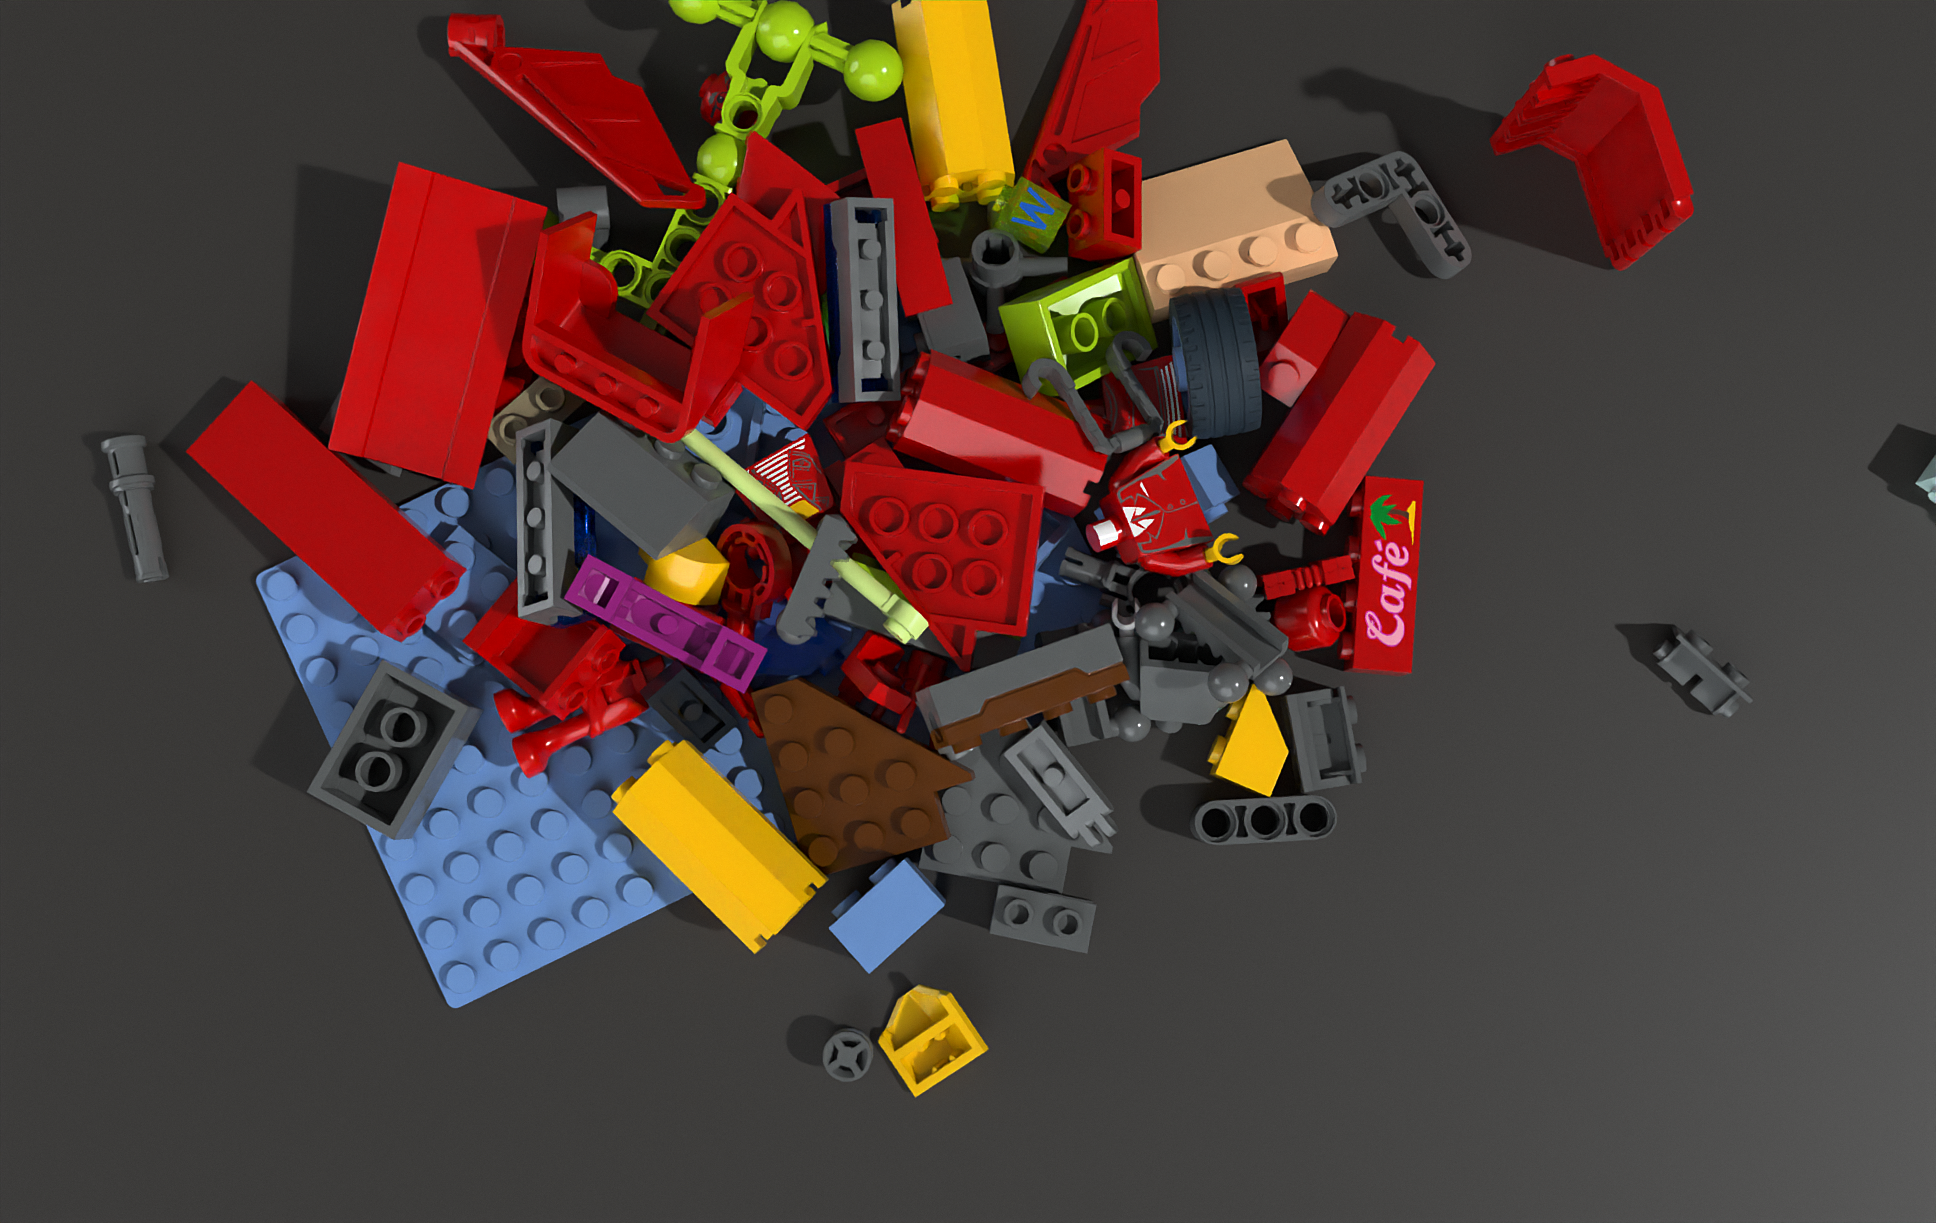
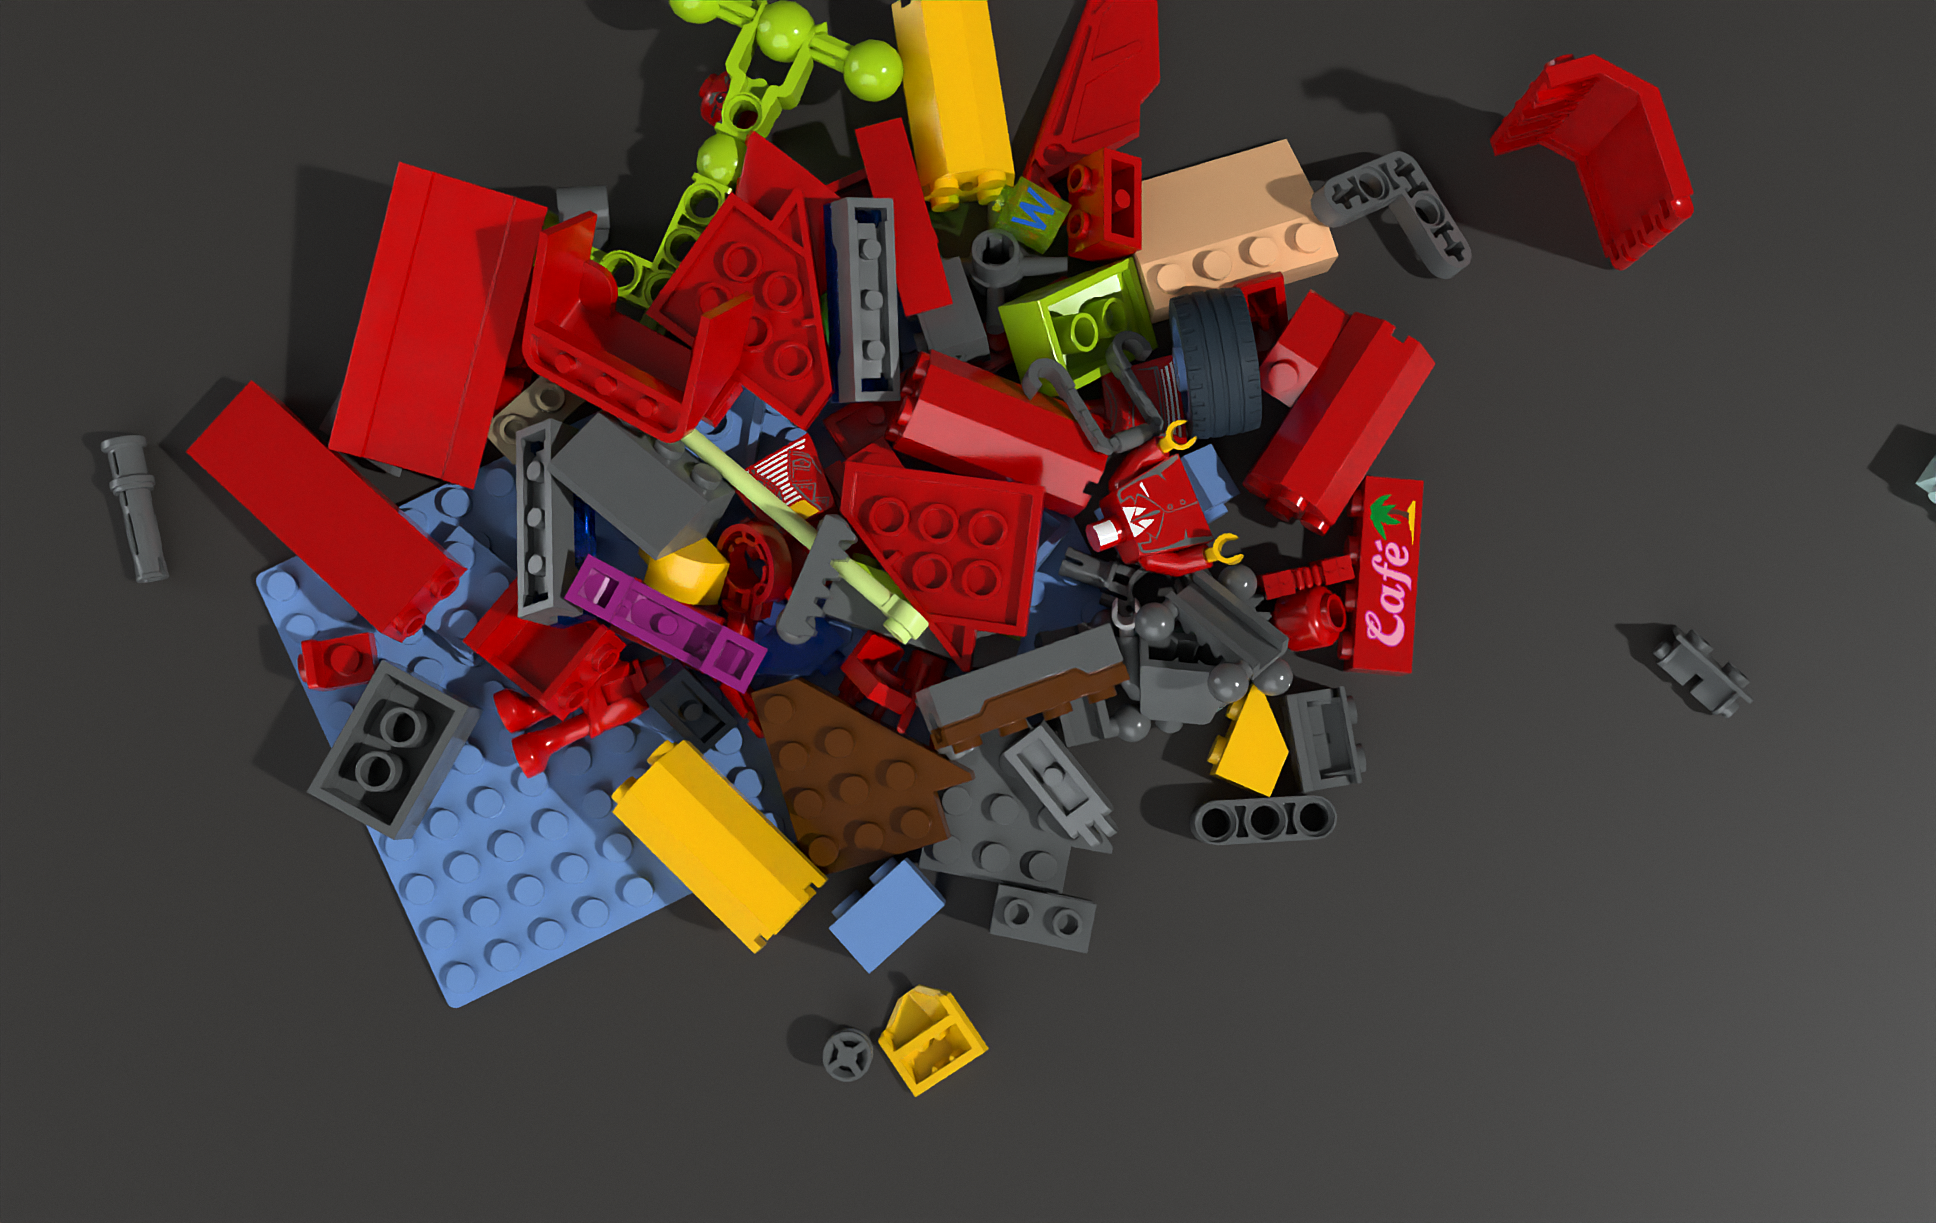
(338, 662): none -> red bracket
(583, 106): red wing -> none

